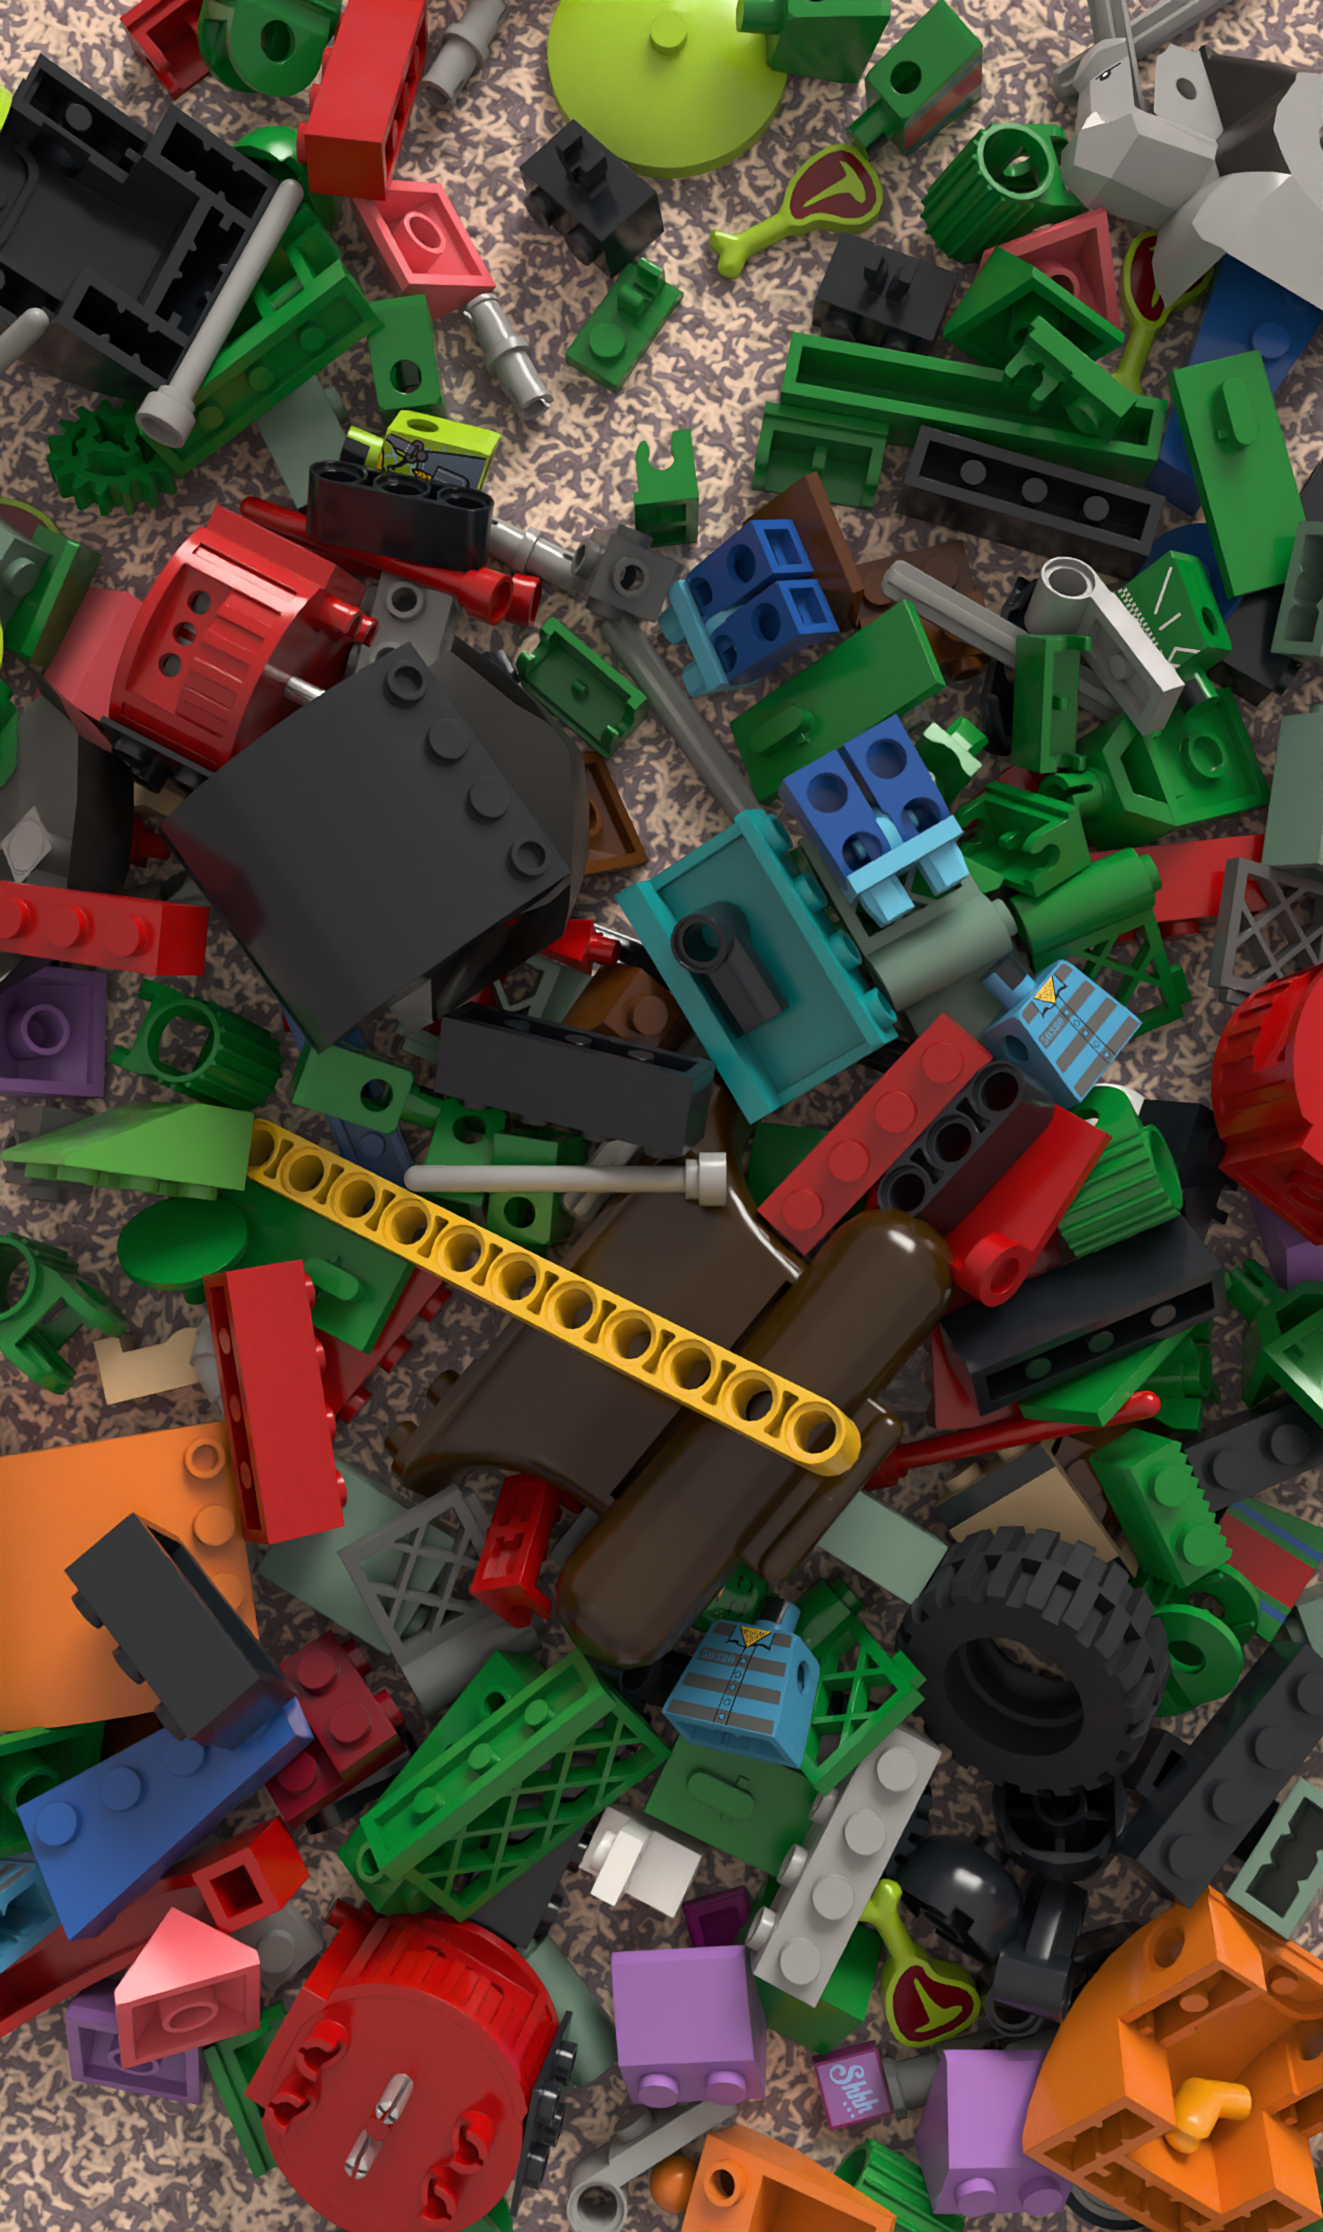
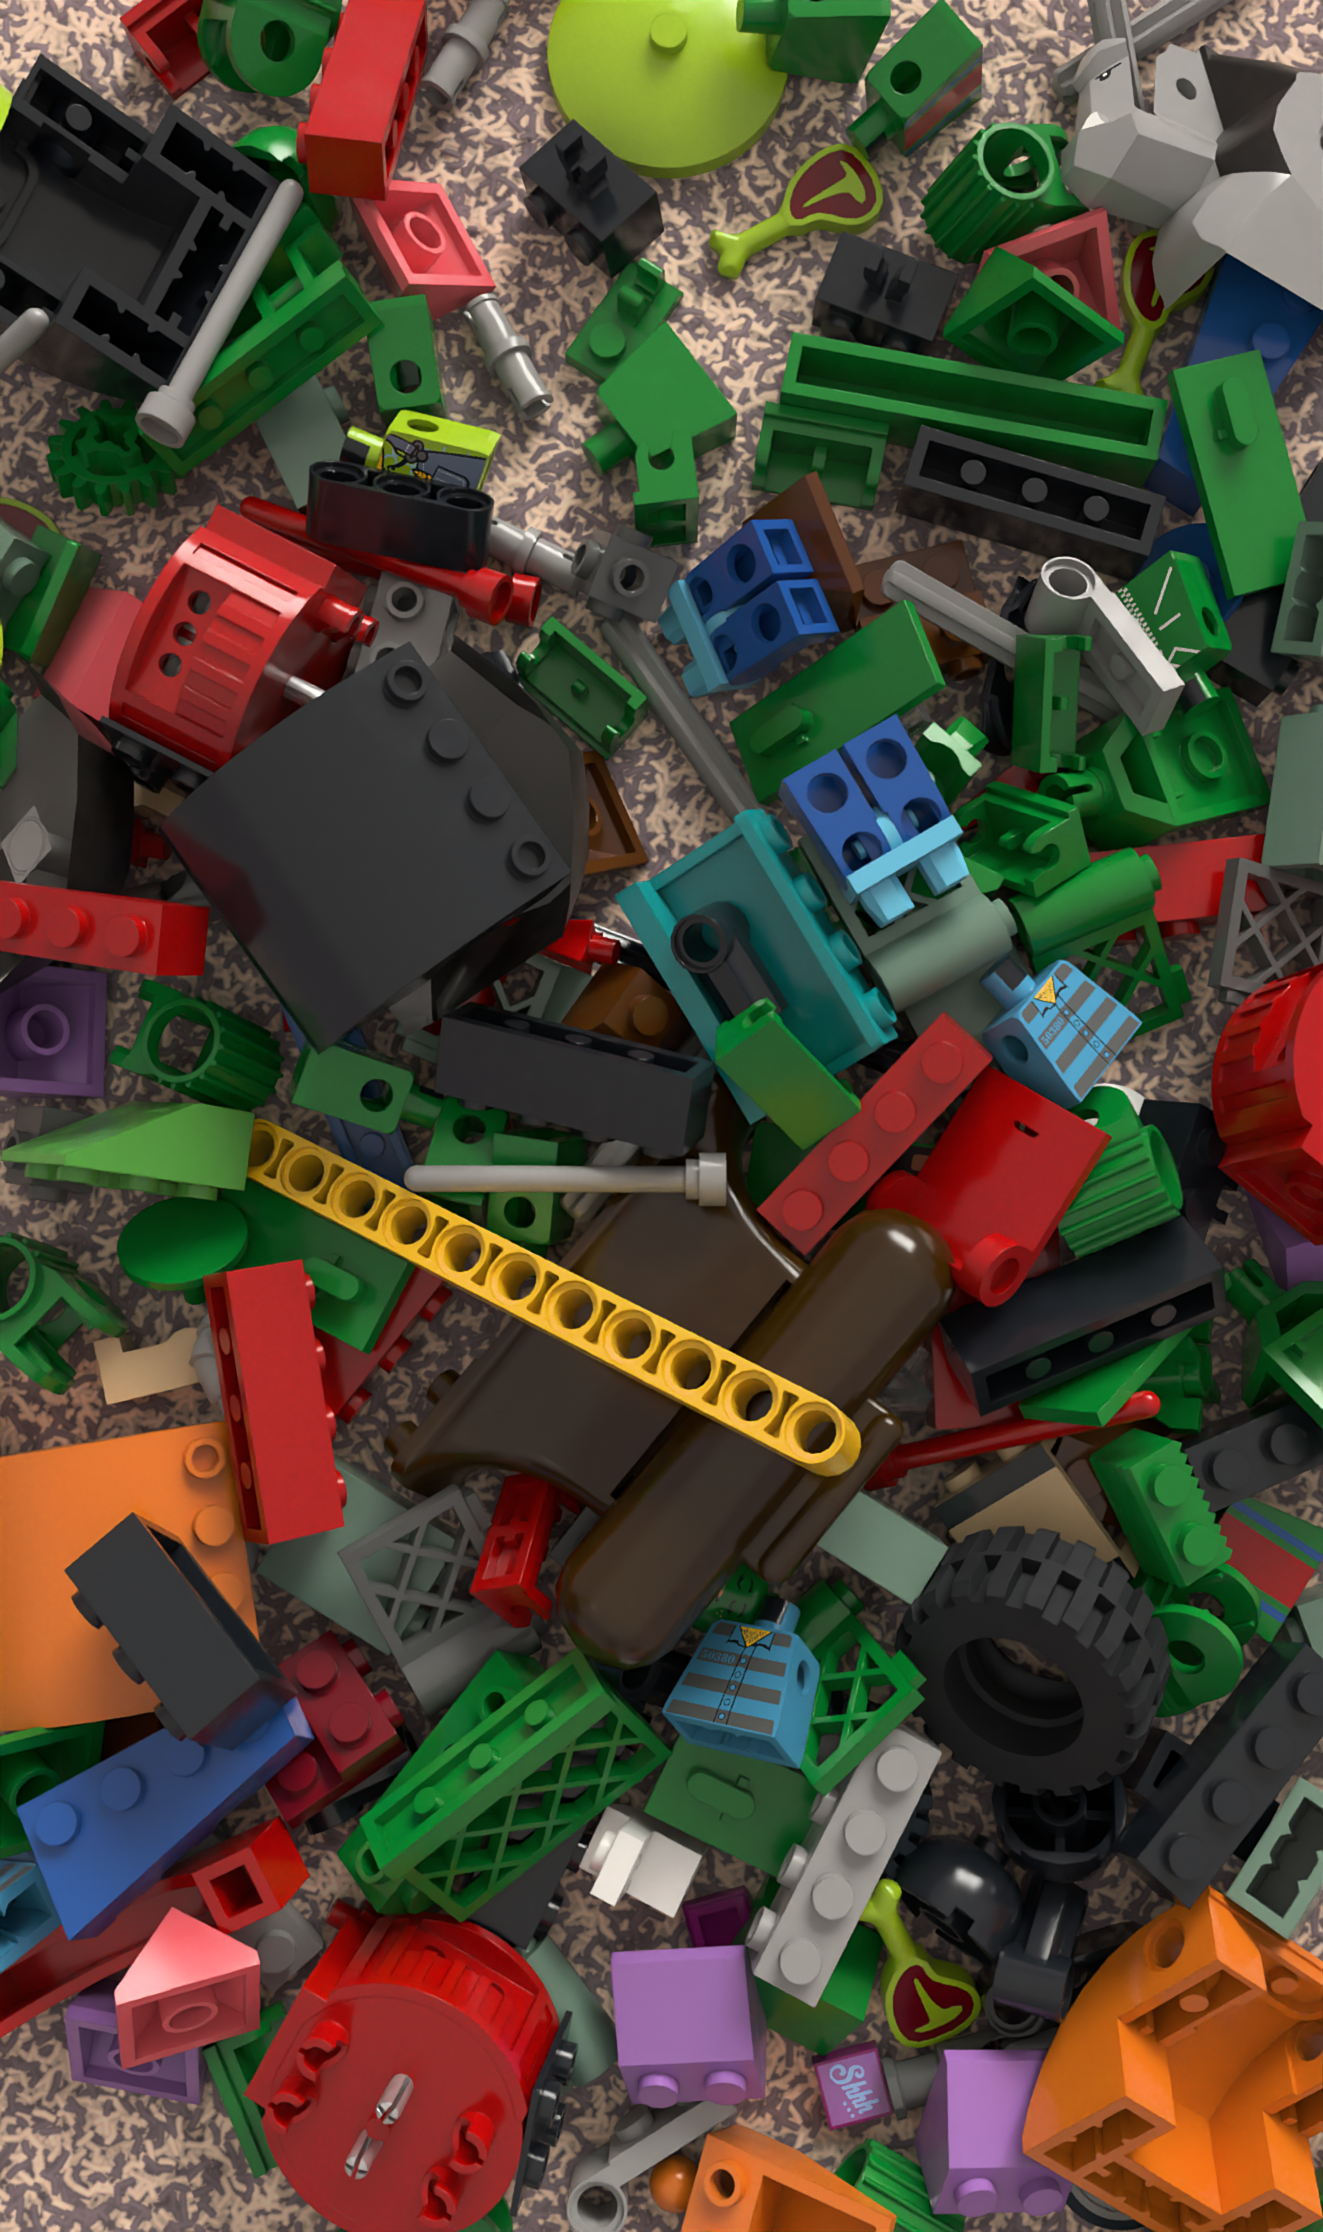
(652, 396): none -> green torso
(783, 1075): none -> green hinge
(996, 1139): black beam -> none
(1085, 390): green plate -> none
(1198, 2107): light orange arm -> none

